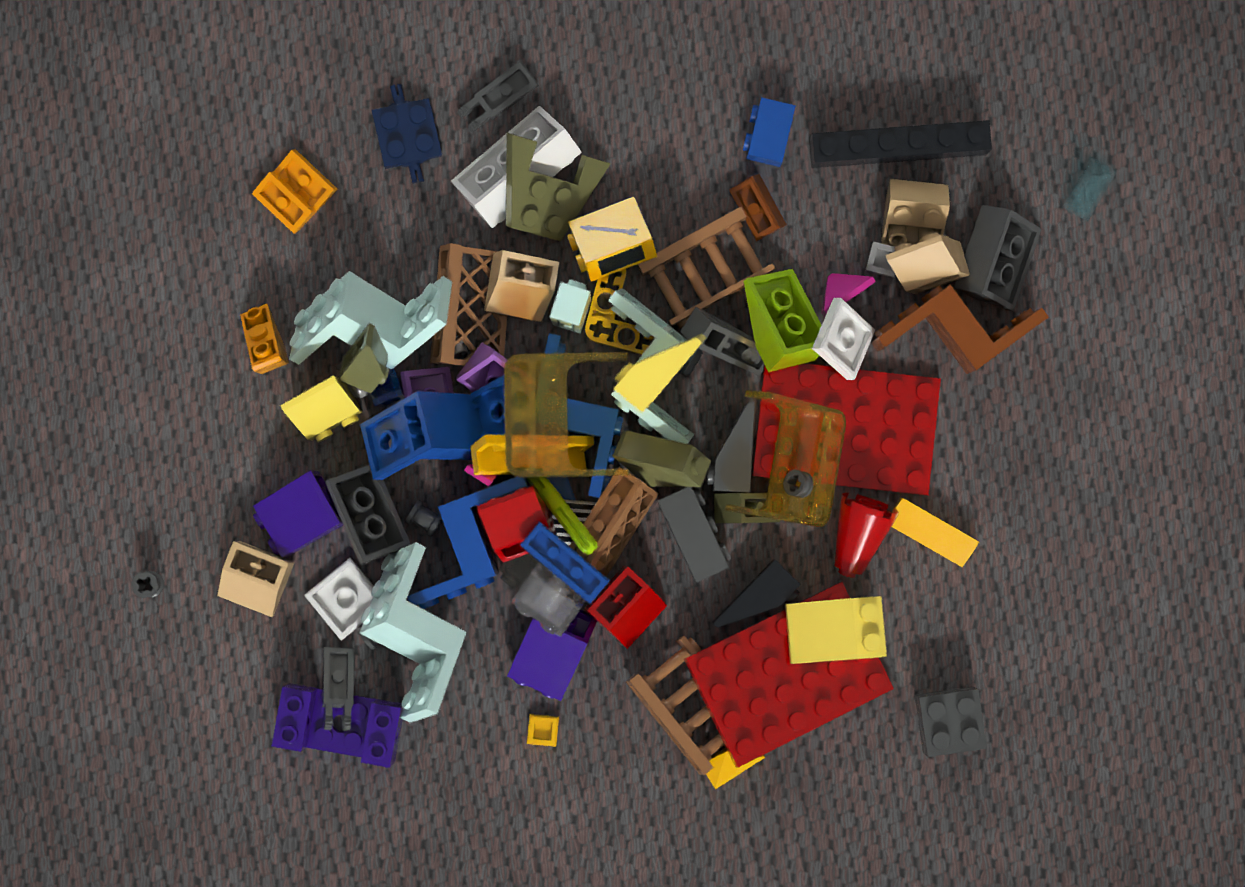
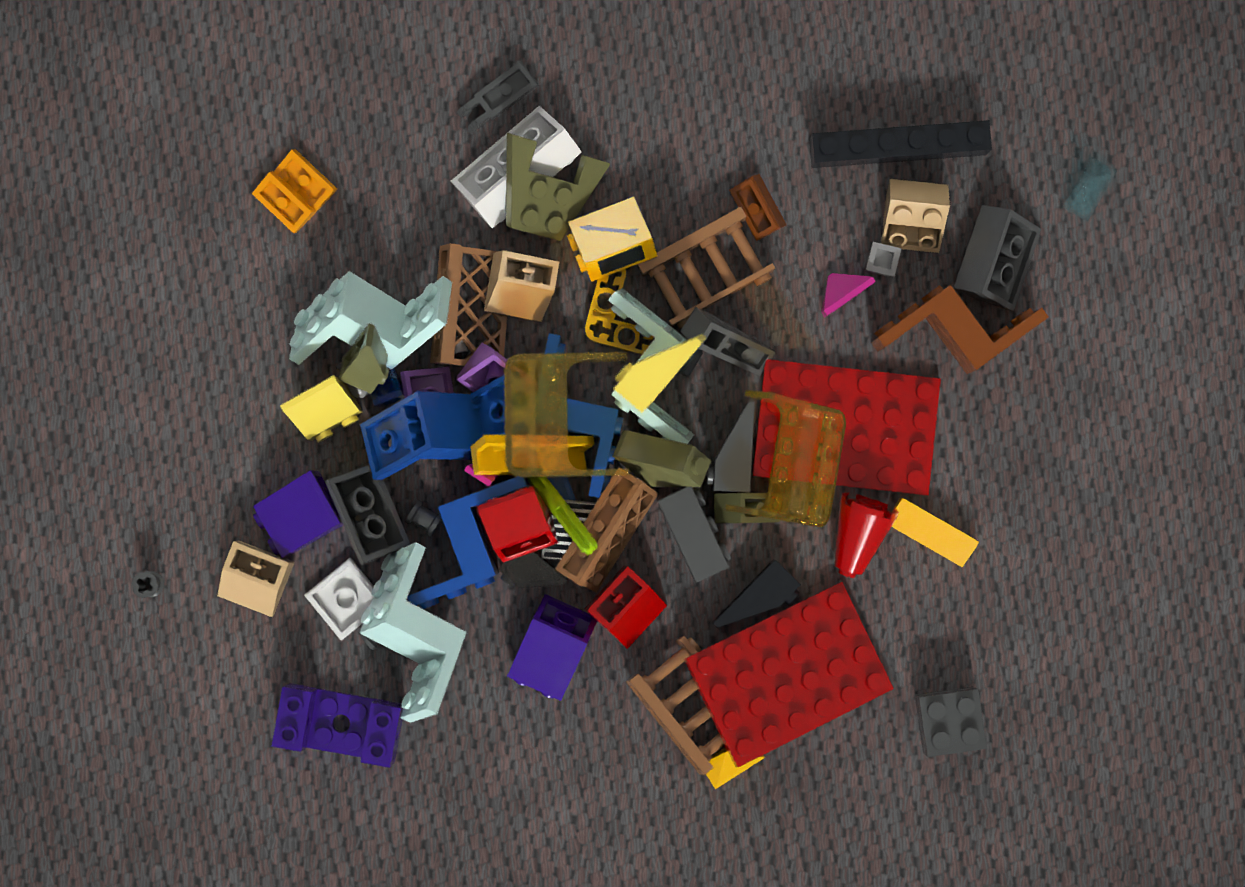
(263, 340): light orange slope -> none
(337, 684): dark grey hinge -> none
(406, 133): dark blue plate -> none
(543, 730): yellow tile -> none
(548, 600): clear slope -> none
(565, 562): blue tile -> none
(571, 306): light aqua brick -> none
(770, 131): blue brick -> none
(781, 320): lime slope -> none
(790, 483): dark grey bush -> none
(835, 630): light yellow slope -> none
(843, 339): white tile -> none
(928, 263): tan slope -> none

